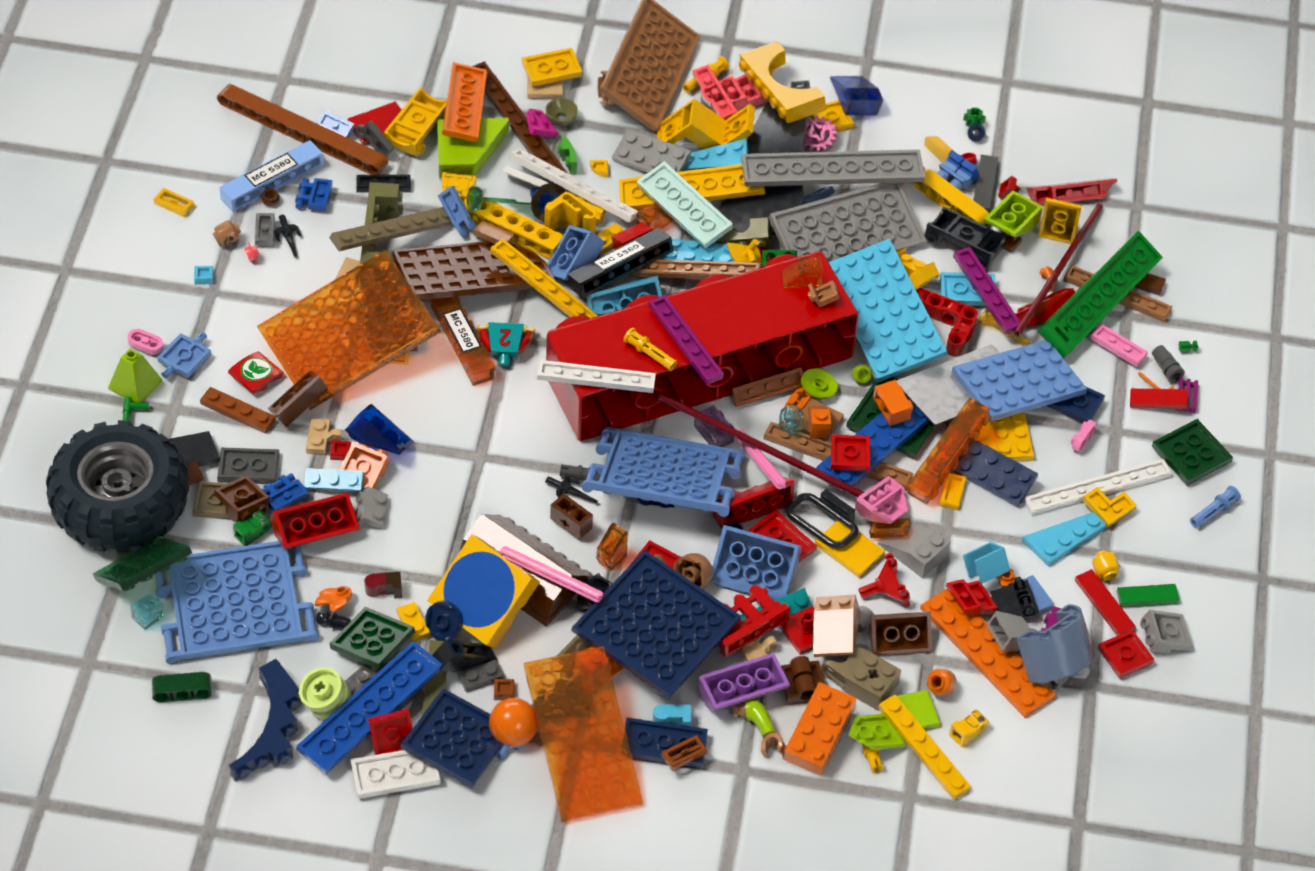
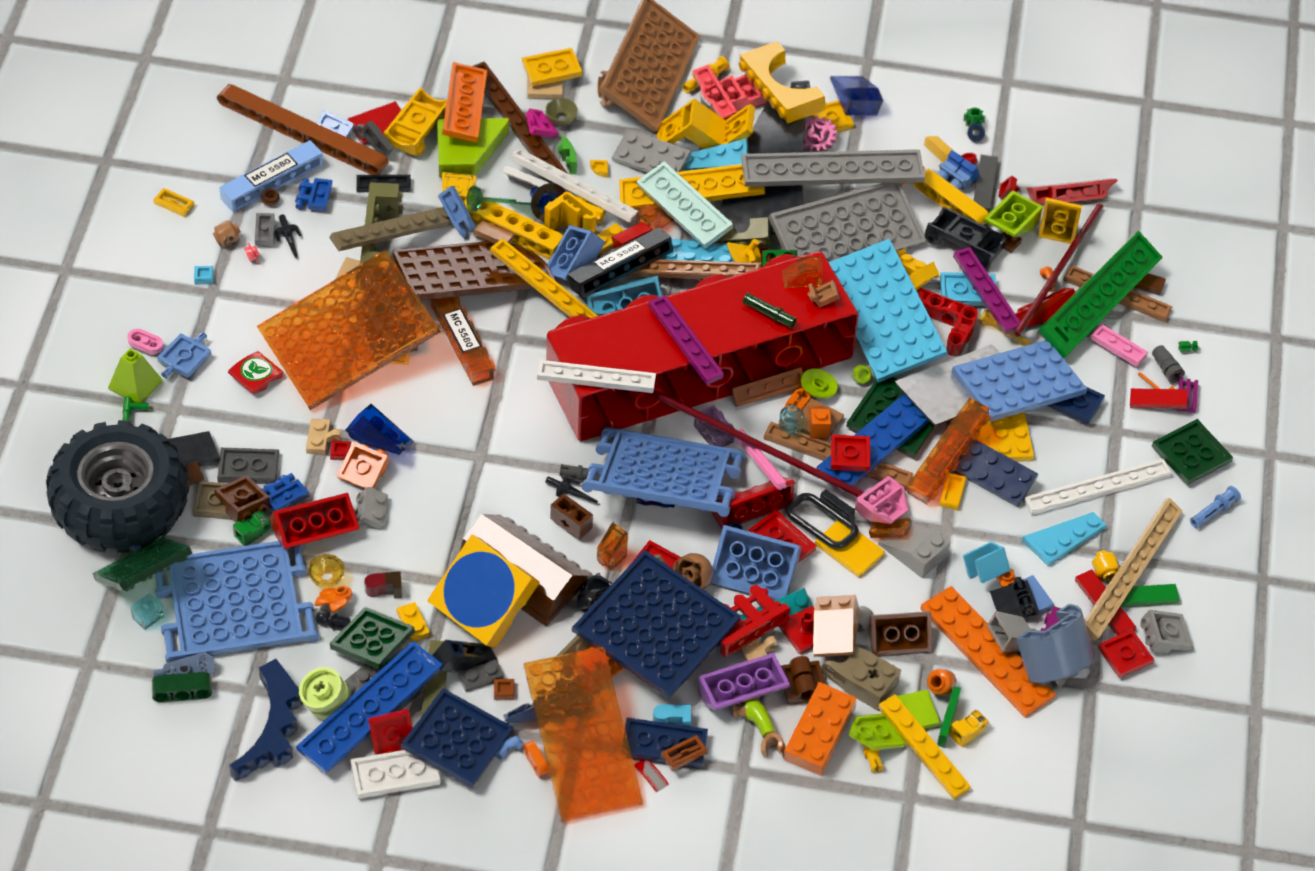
(193, 663): none -> sand blue piece
(237, 410): dark orange plate -> none
(298, 398): reddish brown slope -> none
(326, 564): none -> clear yellow piece
(334, 480): plate -> none
(443, 620): dark blue tile -> none
(505, 340): teal torso -> none
(513, 722): orange piece -> none
(535, 758): none -> orange beam
(552, 574): bright pink axle -> none
(643, 345): yellow pin -> none
(651, 774): none -> sticker
(776, 314): none -> dark green pin
(819, 194): medium blue plate -> none
(887, 583): red axle -> none
(893, 402): orange brick -> none
(949, 715): none -> green tile
(972, 597): red slope -> none
(1086, 432): bright pink plate -> none
(1108, 510): yellow plate -> none
(1132, 568): none -> tan plate

